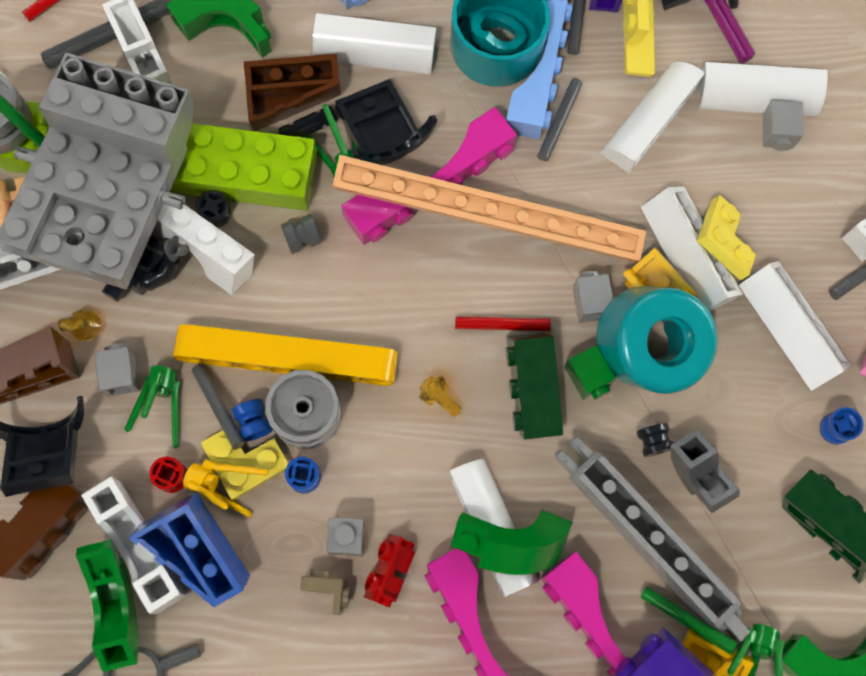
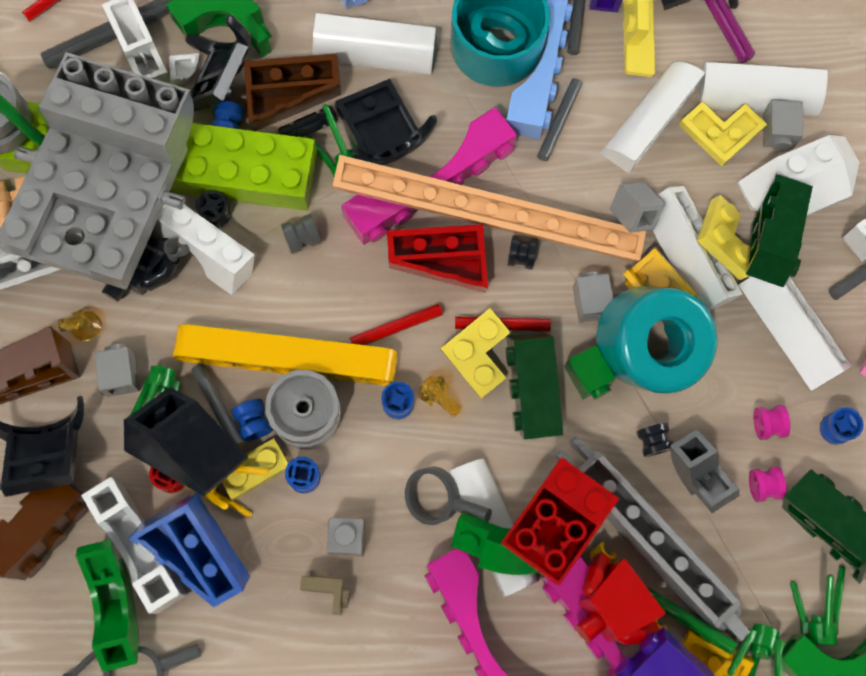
(182, 442): none -> black slope
(183, 68): none -> white tile
(221, 65): none -> black piece
(228, 114): none -> blue wheel
(381, 583): red hinge -> none
(397, 325): none -> red bar
(397, 394): none -> blue wheel
(441, 254): none -> red wedge
(455, 503): none -> dark grey piece
(469, 350): none -> light yellow plate
(522, 252): none -> black wheel
(560, 521): none -> red slope
(616, 602): none -> red torso
(637, 207): none -> light grey brick
(721, 138): none -> light yellow plate
(767, 484): none -> dark pink wheel
(771, 422): none -> dark pink wheel
(778, 231): none -> dark green wedge
(822, 628): none -> green plant
(824, 164): none -> white wedge

